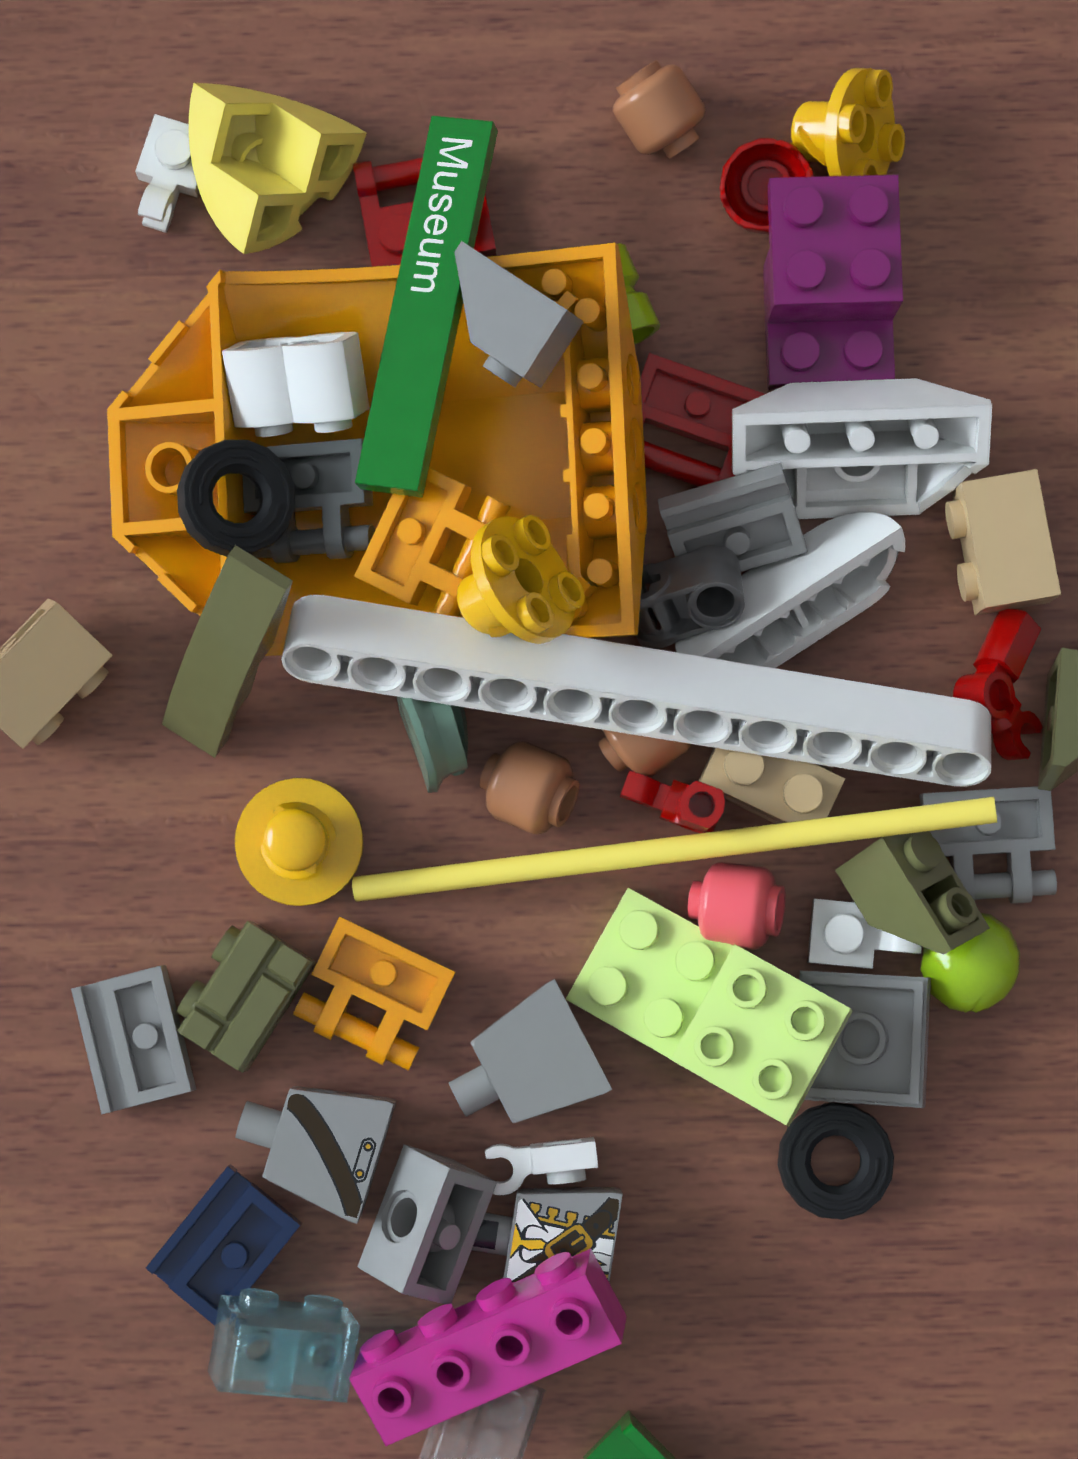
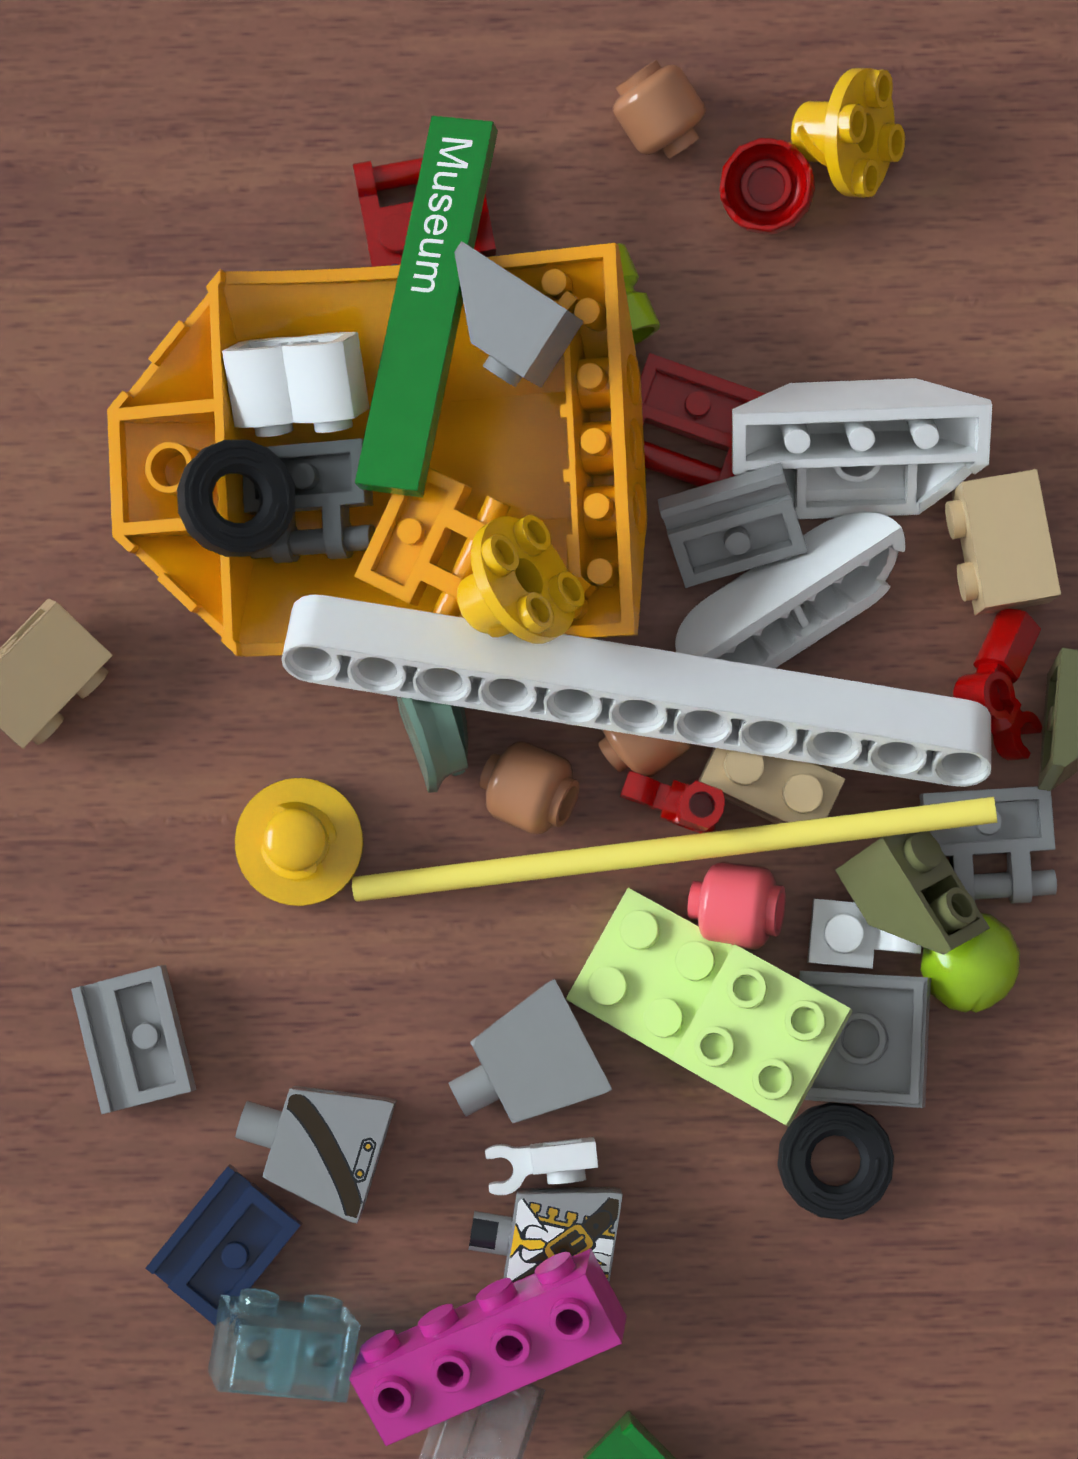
(167, 168): white plate -> none
(226, 650): olive slope -> none
(245, 994): olive brick -> none
(265, 161): light yellow brick -> none
(383, 975): light orange plate -> none
(426, 1225): light grey brick -> none
(686, 598): flat silver piece -> none
(832, 278): magenta bracket -> none

